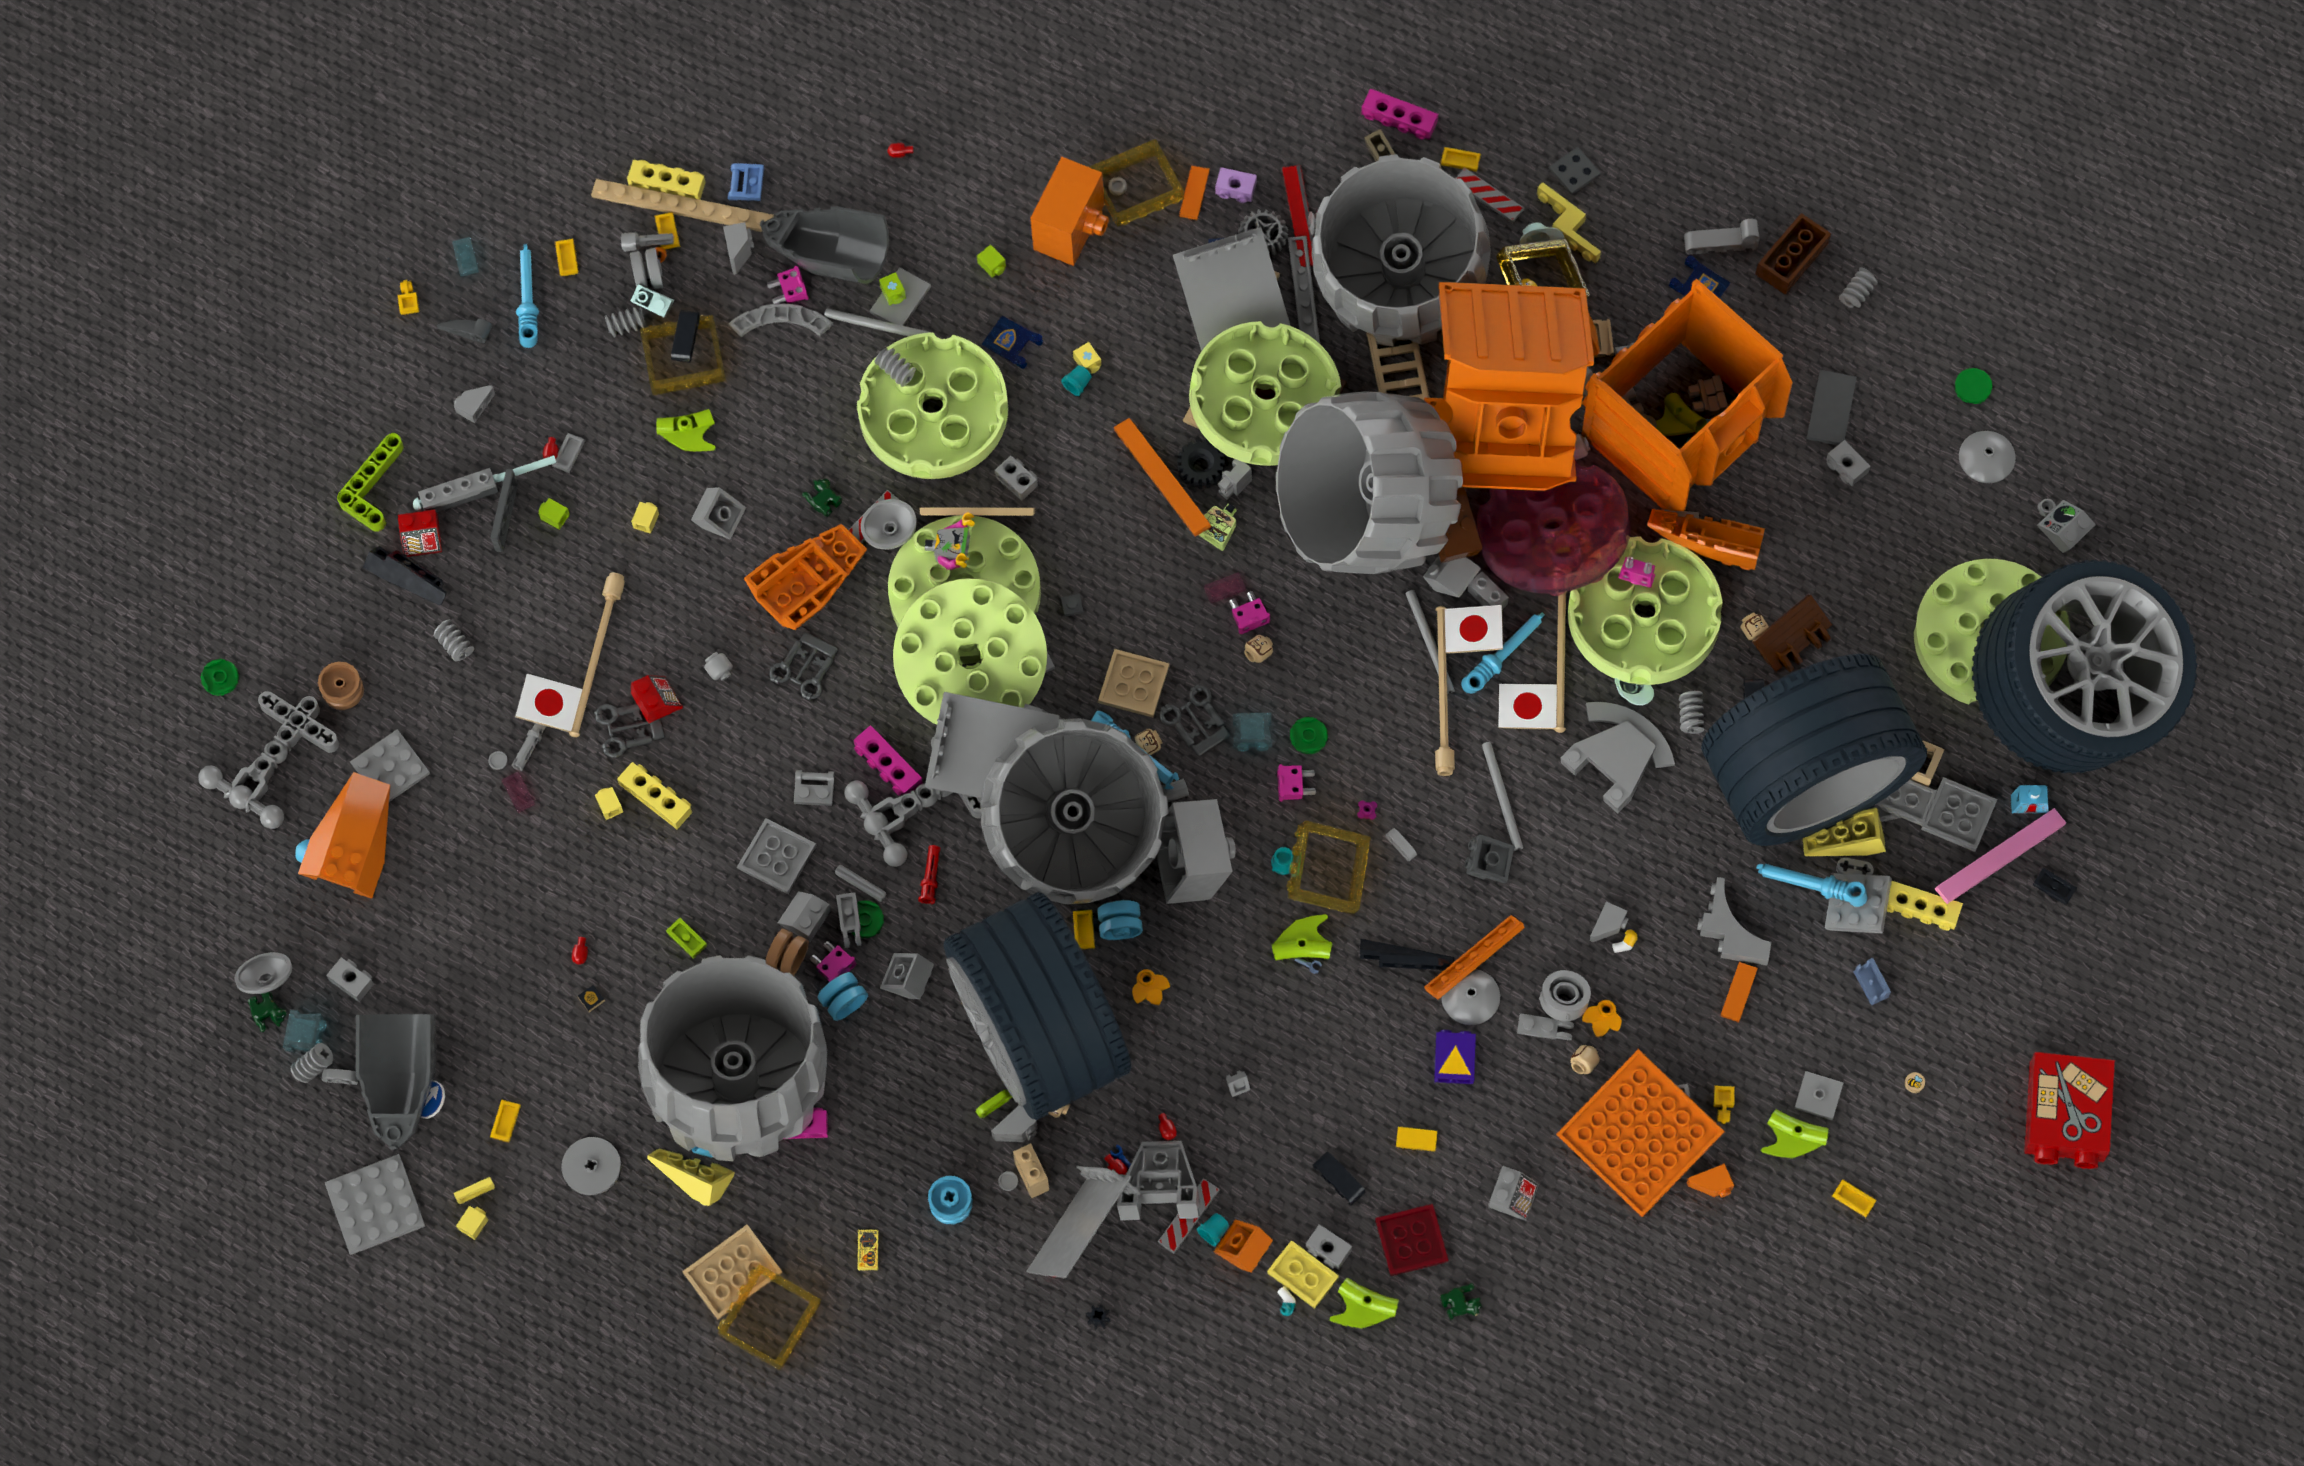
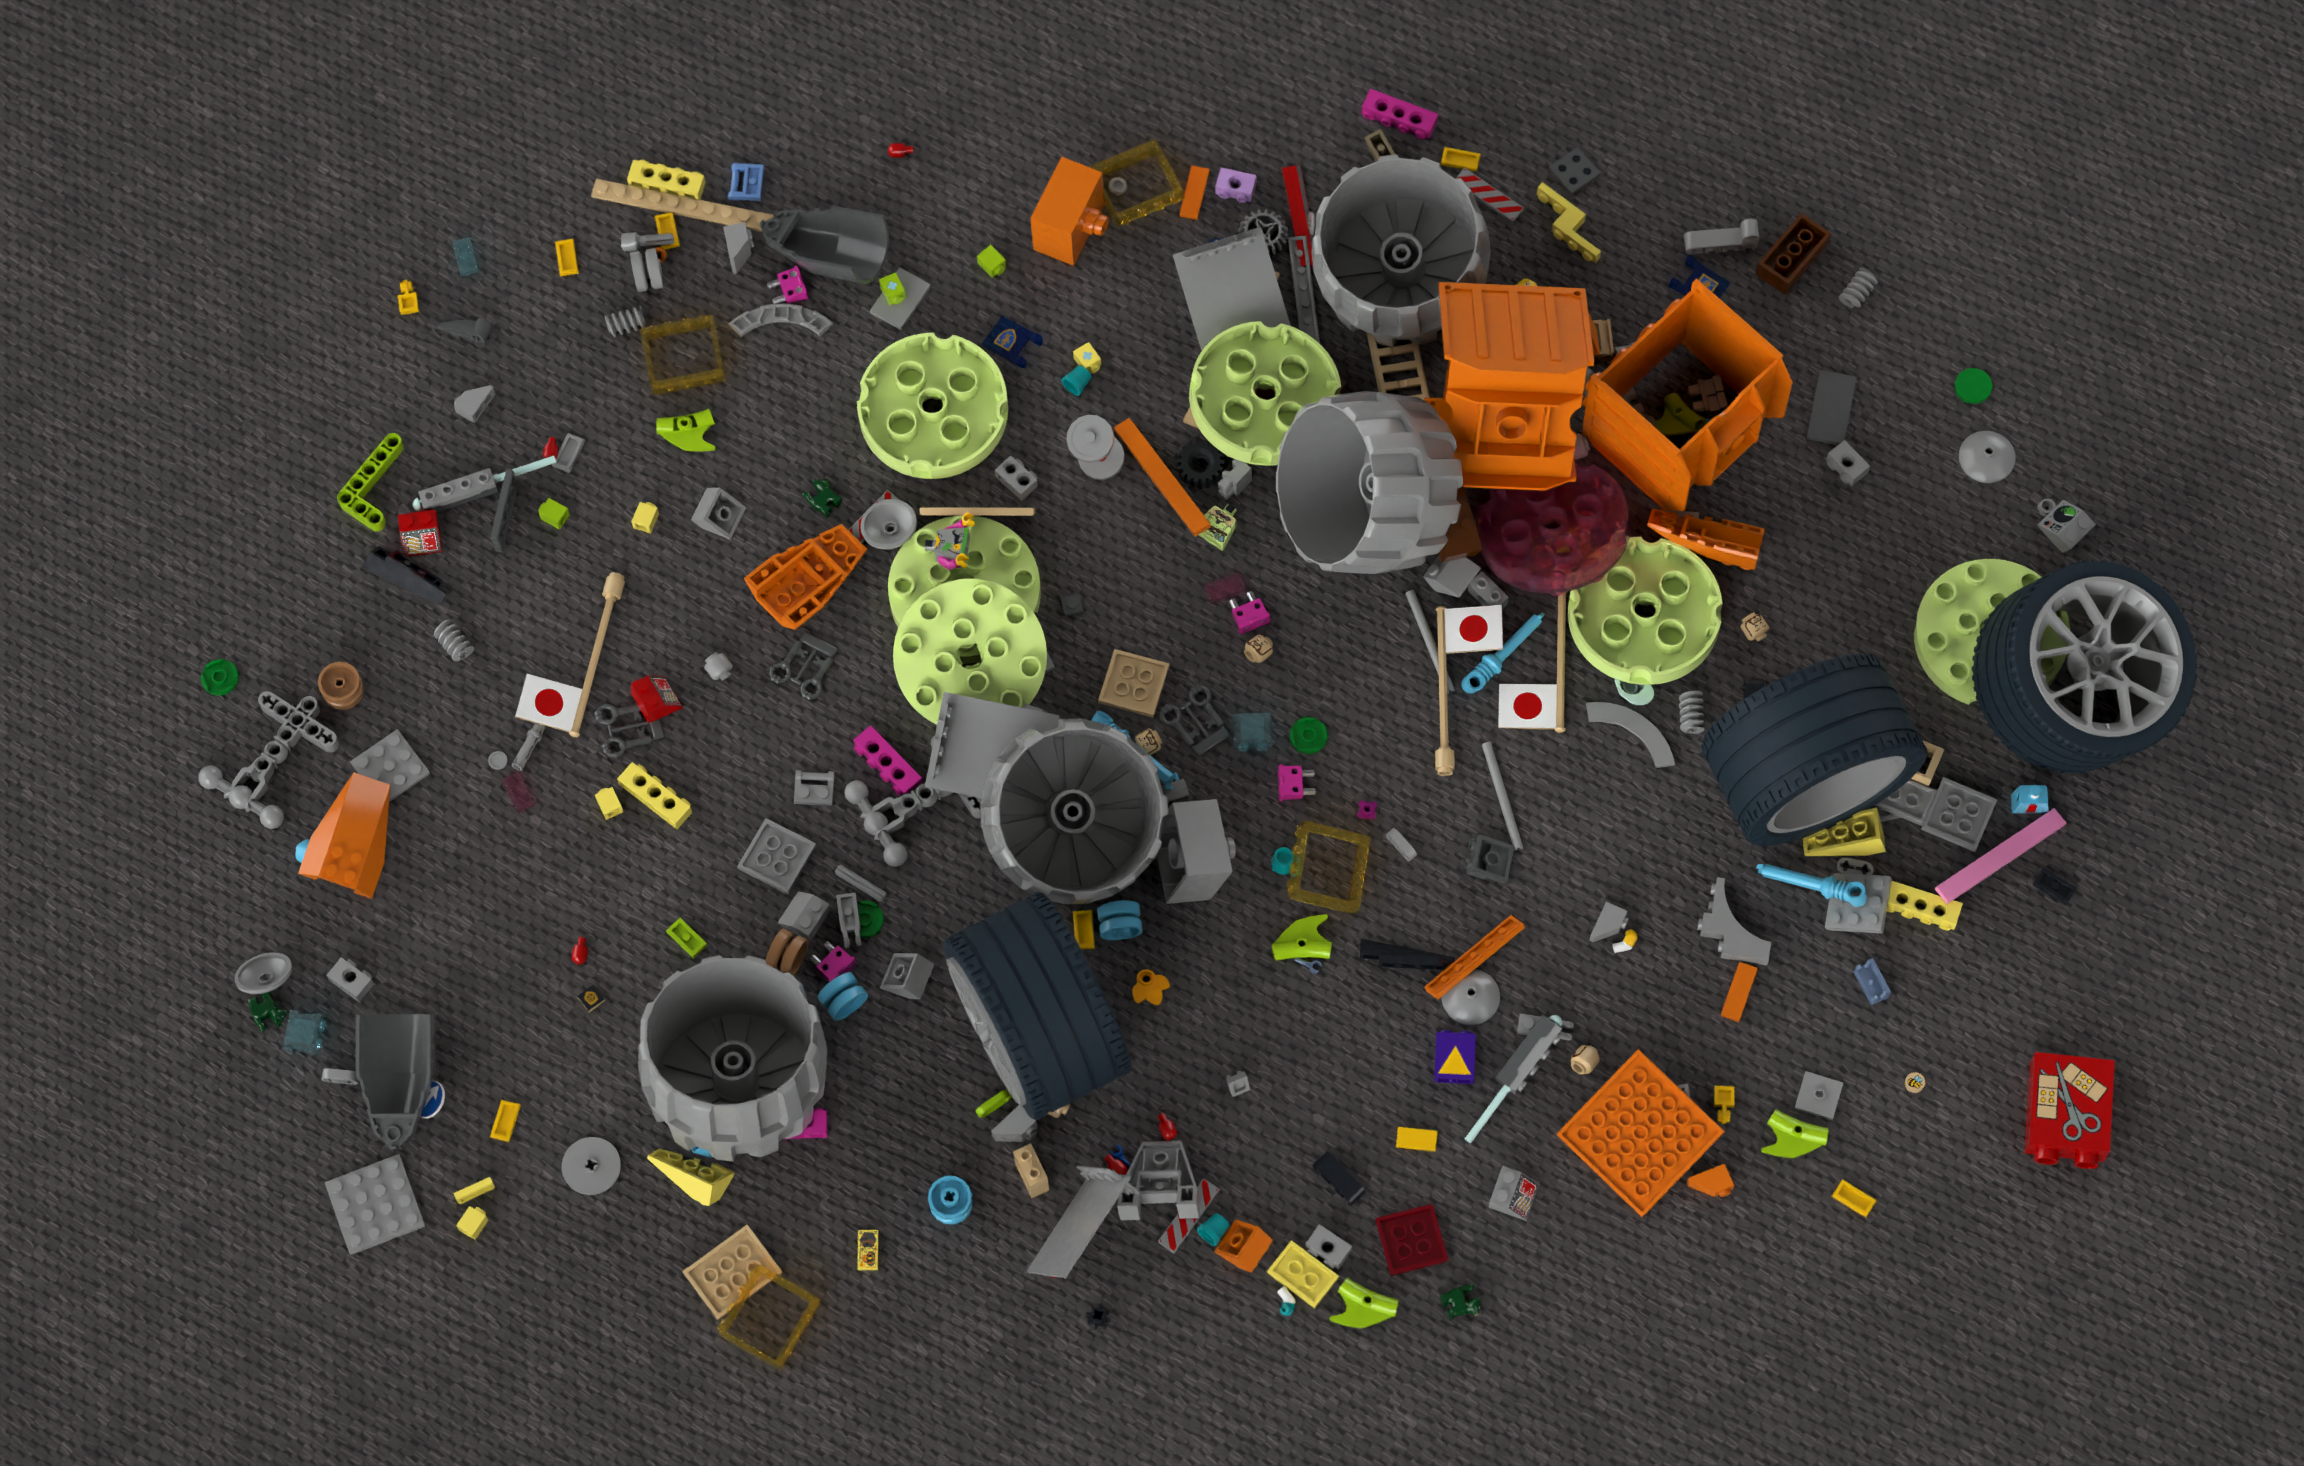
(312, 1063): light grey piece -> none
(527, 310): medium azure piece -> none
(652, 300): light aqua slope -> none
(685, 336): black beam -> none
(872, 323): light grey piece -> none
(895, 367): light grey piece -> none
(927, 883): red pin -> none
(1008, 1181): light grey piece -> none
(1095, 447): none -> light grey piece
(1522, 1064): none -> piece
(1538, 233): light aqua piece -> none
(1540, 249): clear yellow window -> none
(1569, 984): light grey piece -> none
(1602, 1021): light orange plate -> none
(1617, 753): light grey wedge -> none
(1637, 572): dark pink piece -> none
(1790, 634): reddish brown hinge -> none

